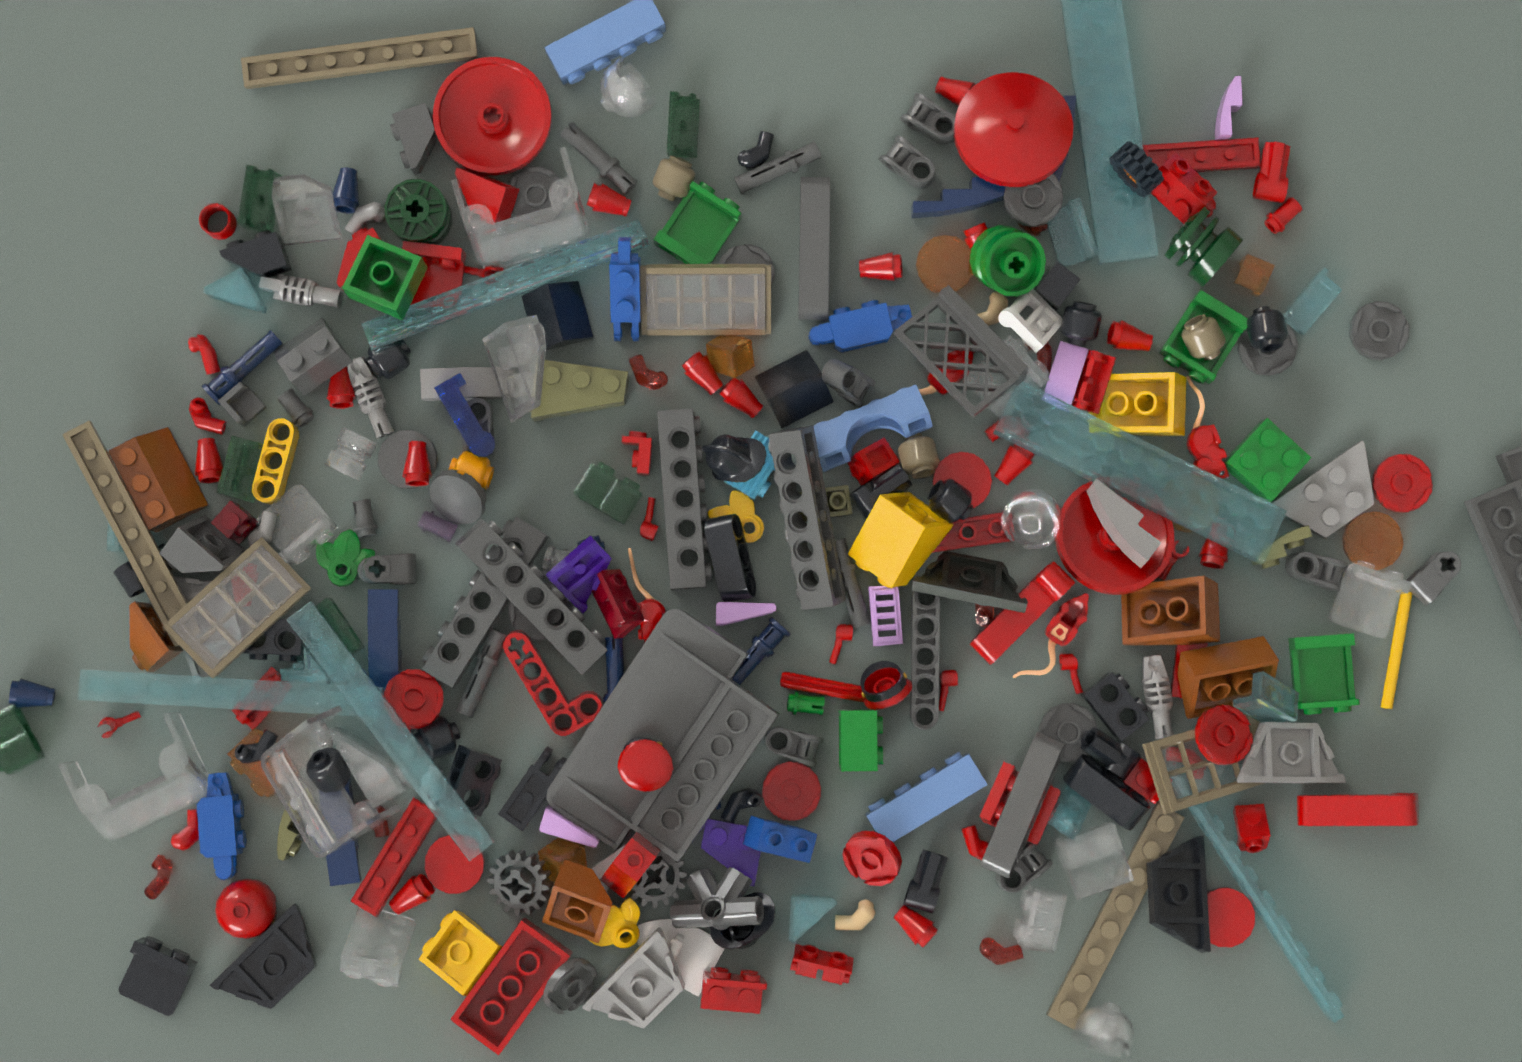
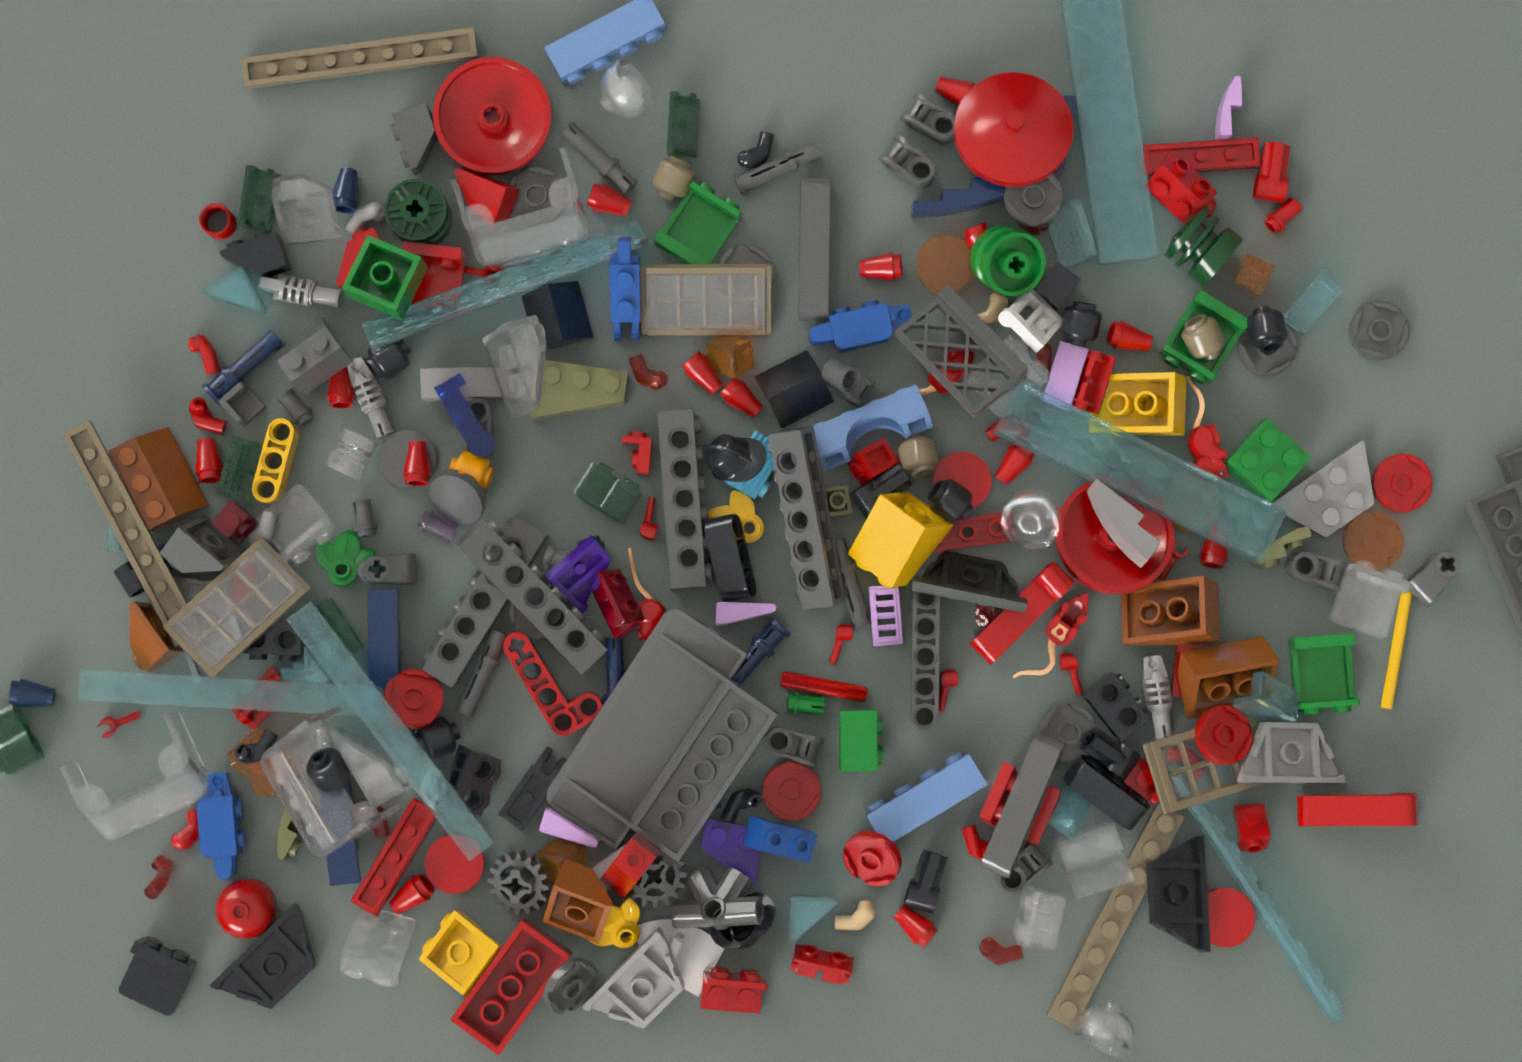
(645, 764): red piece -> none
(884, 685): piece -> none
(1136, 169): black bush -> none

